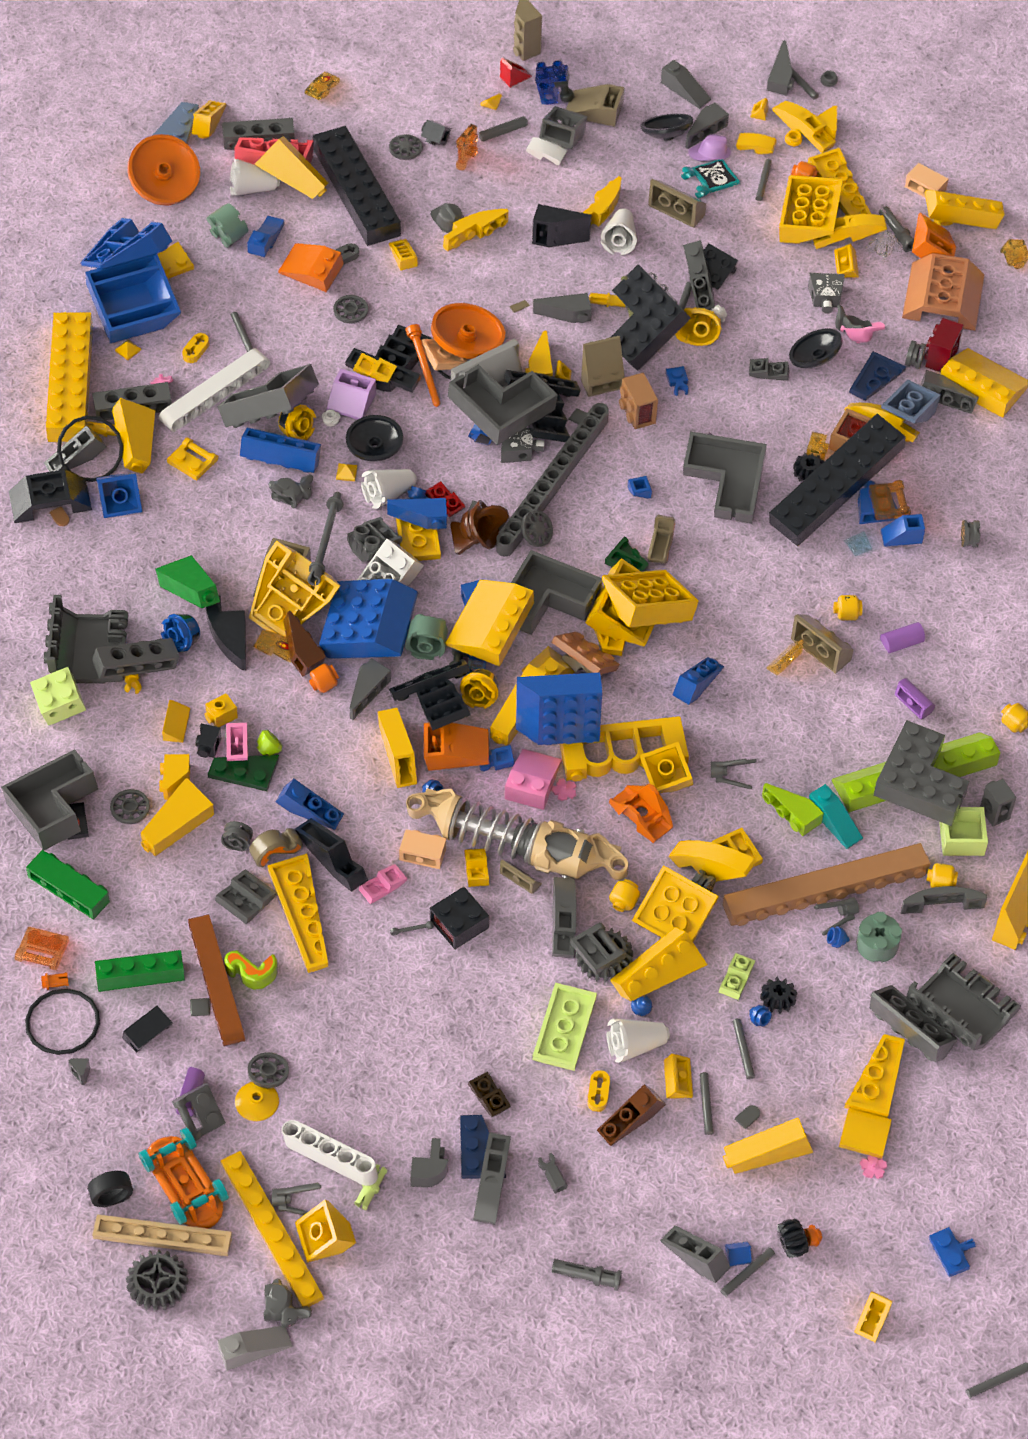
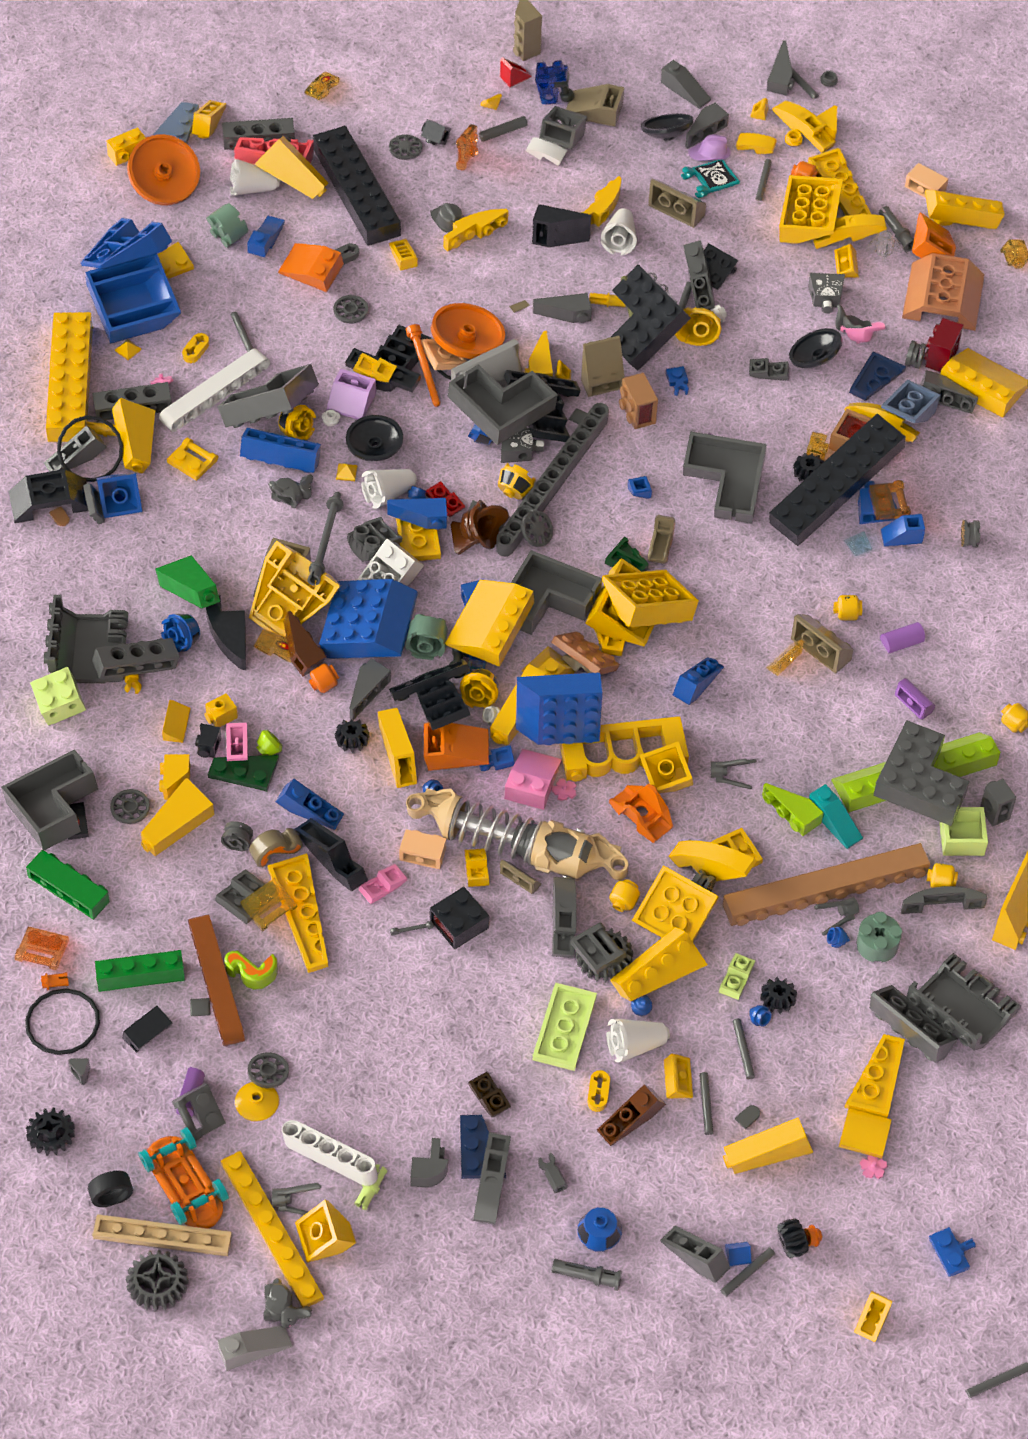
(50, 1141): none -> black gear
(93, 503): none -> dark grey tile
(121, 146): none -> yellow brick
(265, 899): none -> clear yellow plate
(352, 735): none -> black gear
(490, 713): none -> white plate
(515, 481): none -> yellow cone
(599, 1229): none -> blue cone

